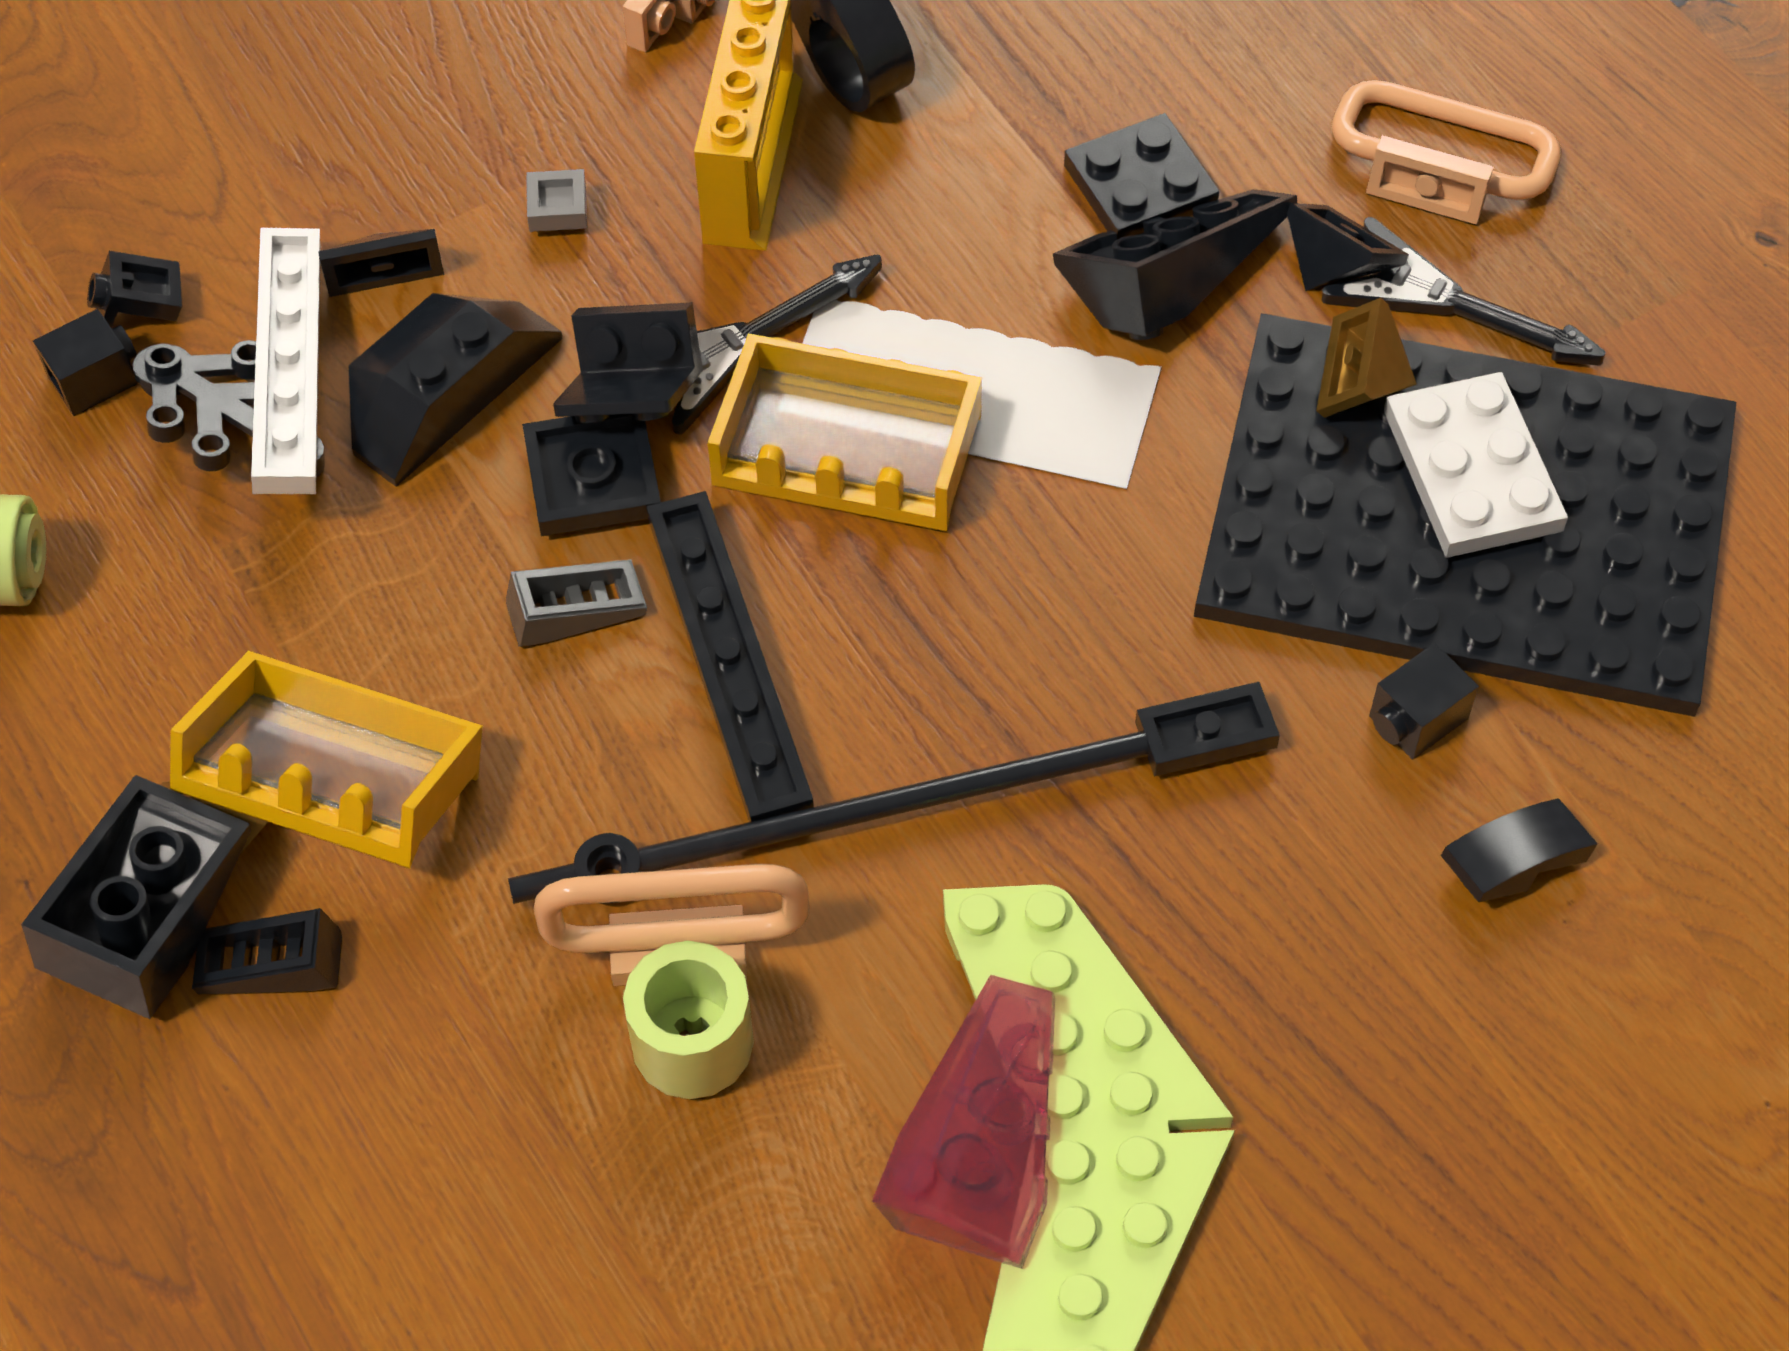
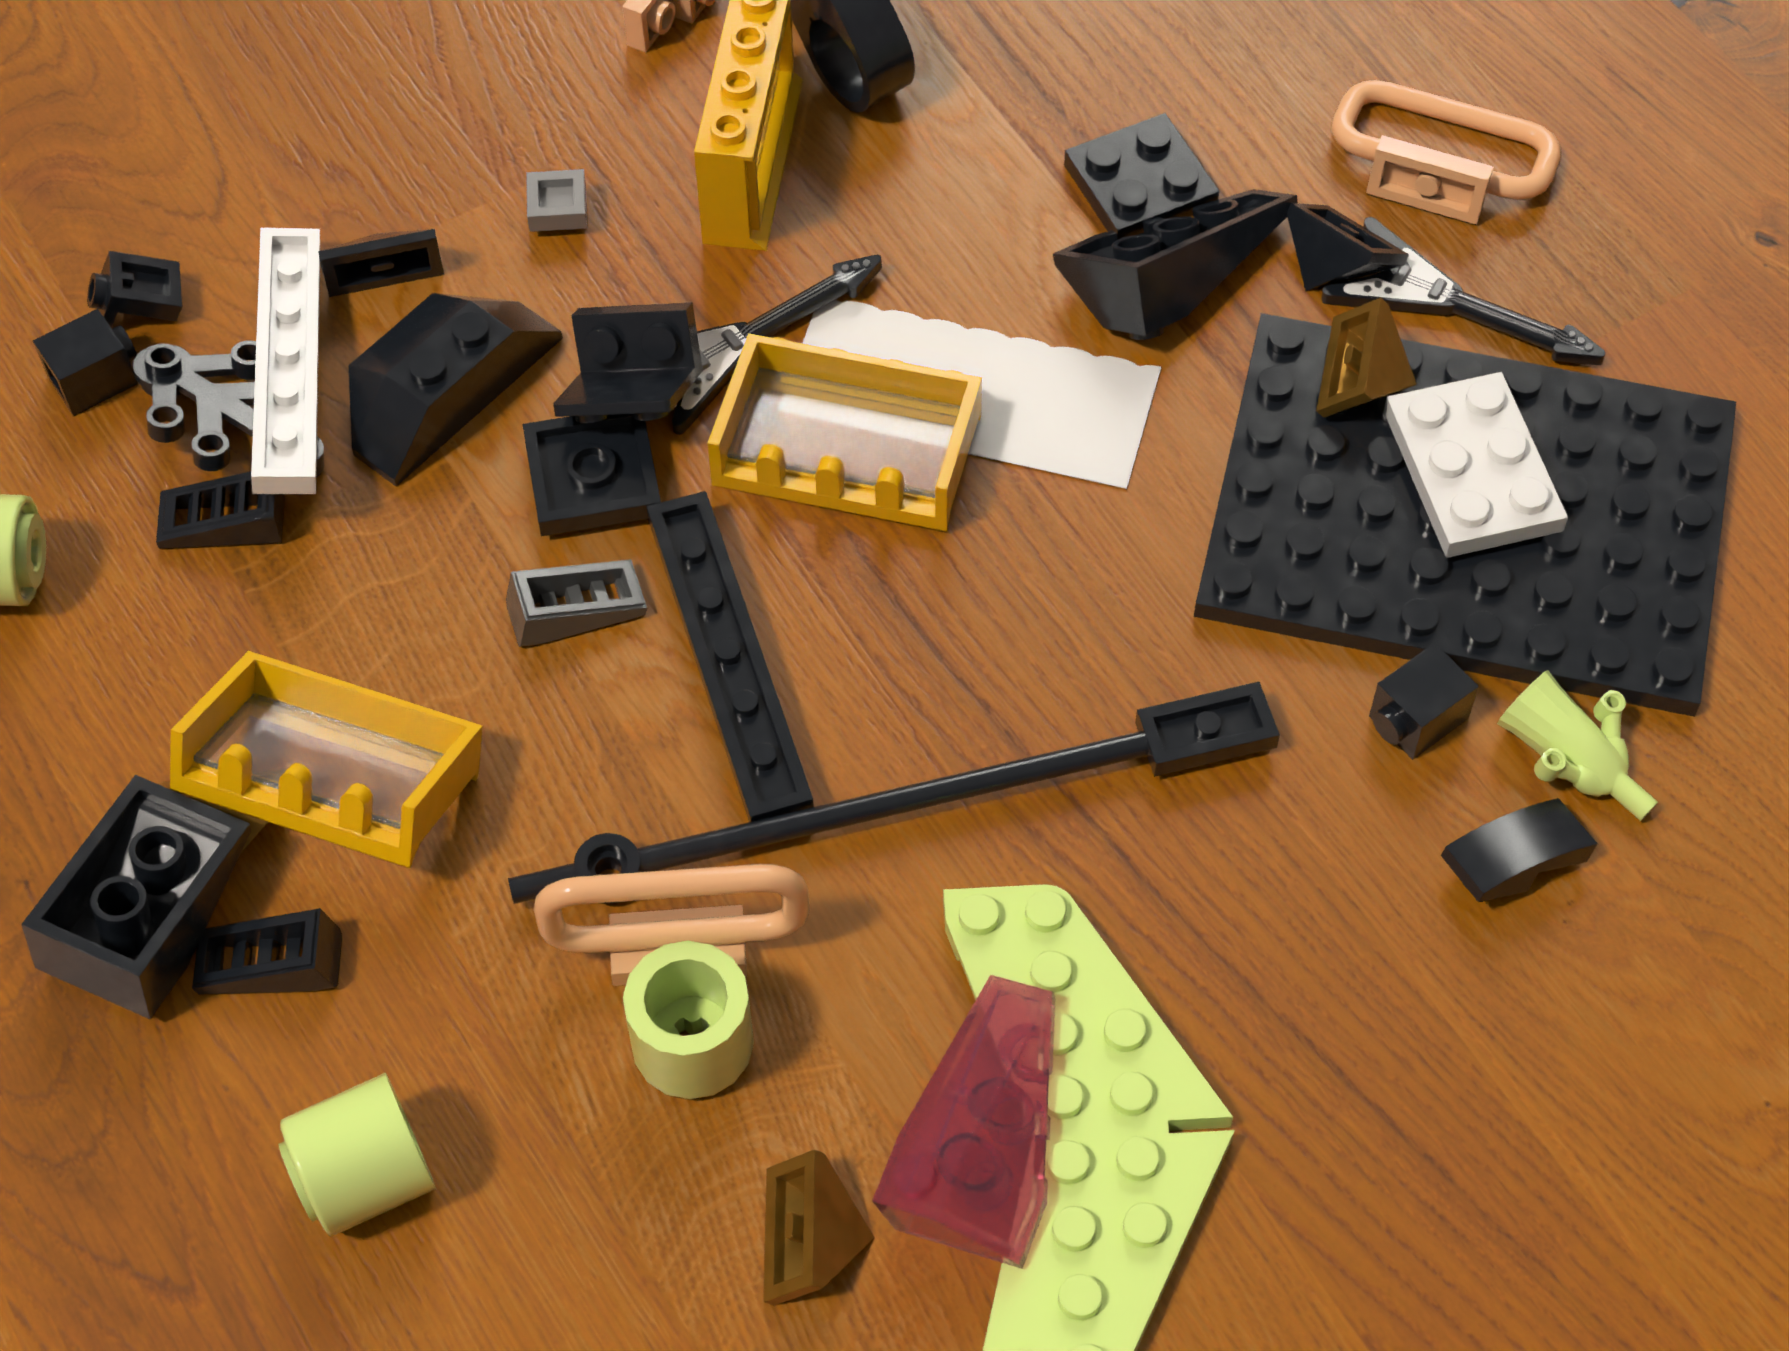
(241, 528): none -> black slope
(354, 1156): none -> yellowish green piece
(808, 1227): none -> pearl gold slope
(1574, 745): none -> yellowish green piece

